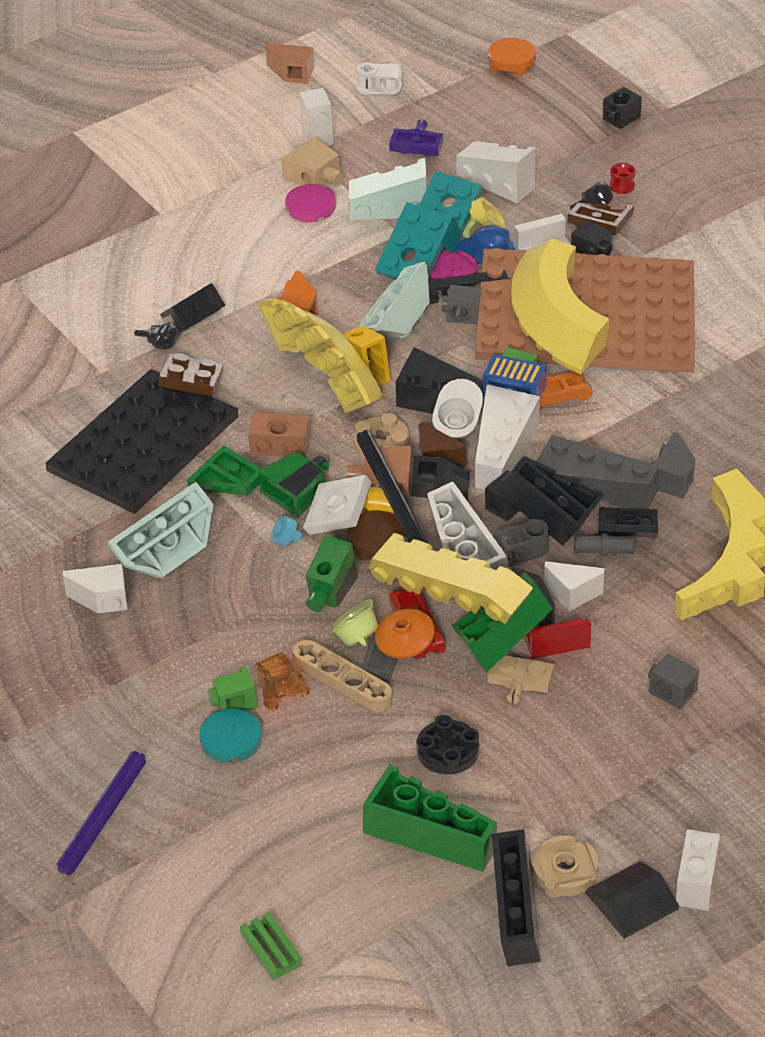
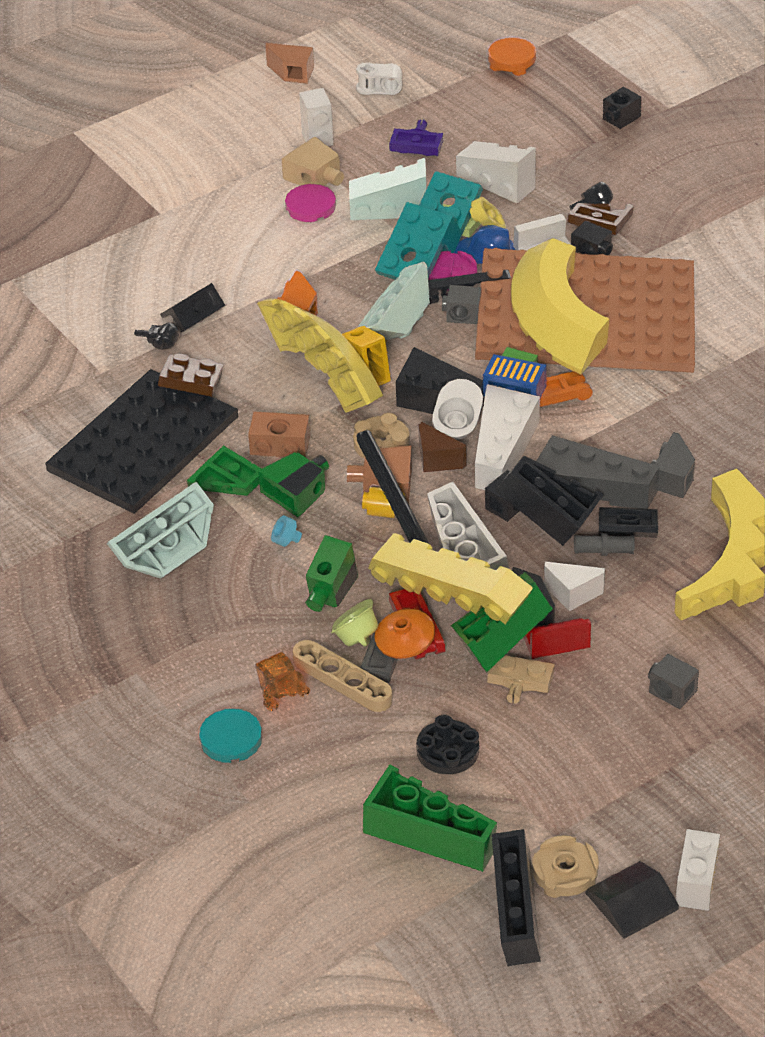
(97, 588): white slope -> none
(101, 813): dark purple axle -> none
(233, 691): bright green brick -> none
(259, 927): bright green tile -> none
(337, 504): white plate -> none
(373, 532): reddish brown tile -> none
(435, 472): black slope -> none
(524, 541): dark grey piece -> none
(622, 178): red wheel -> none

